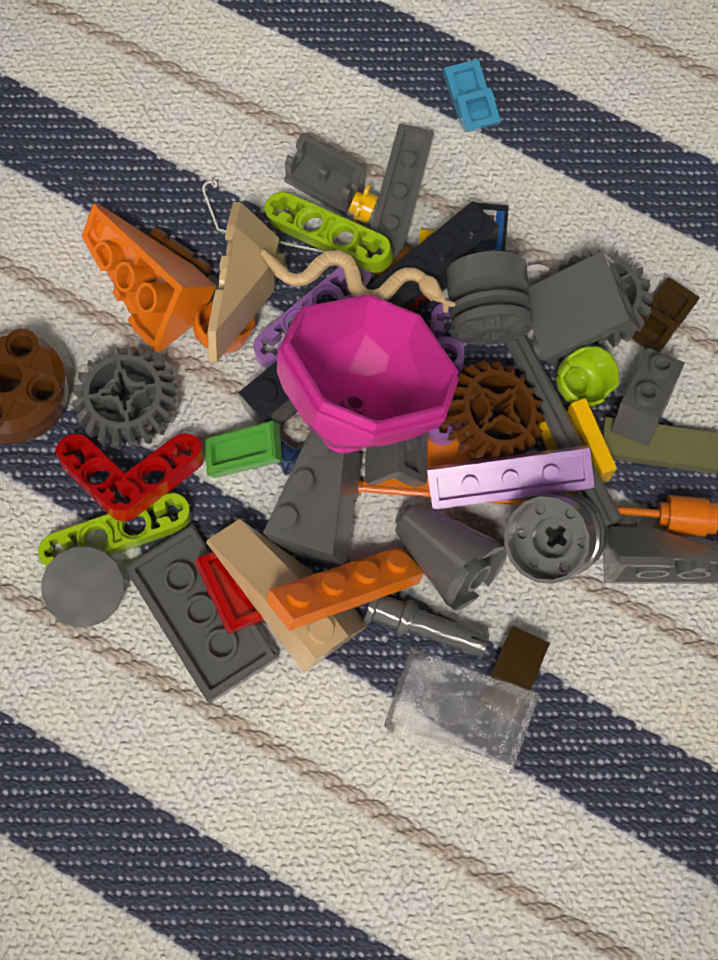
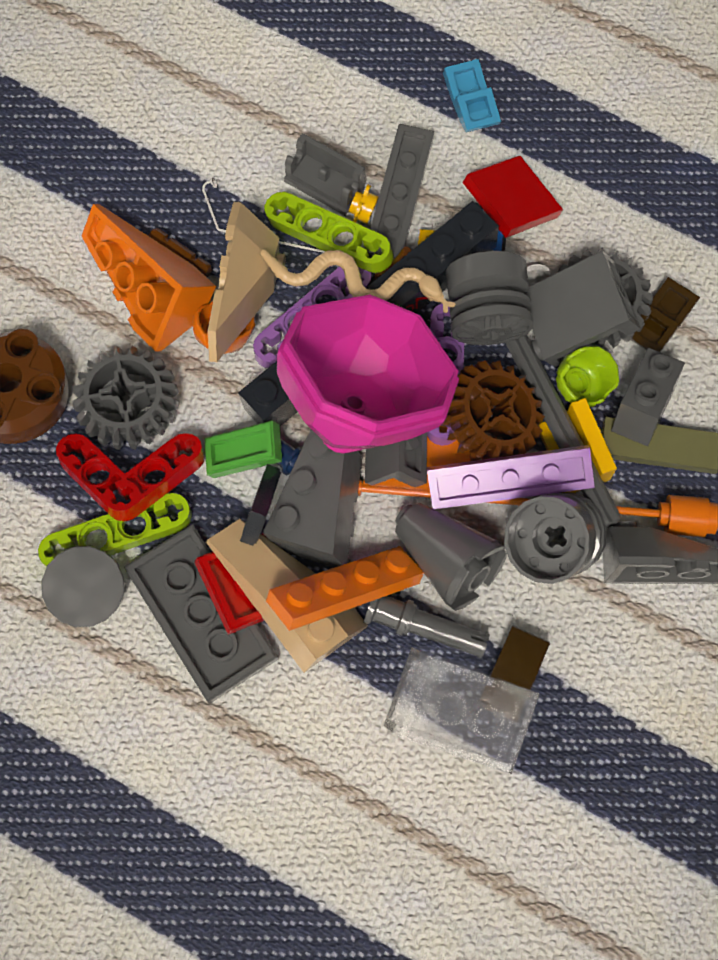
(260, 505): none -> black tile
(512, 196): none -> red tile

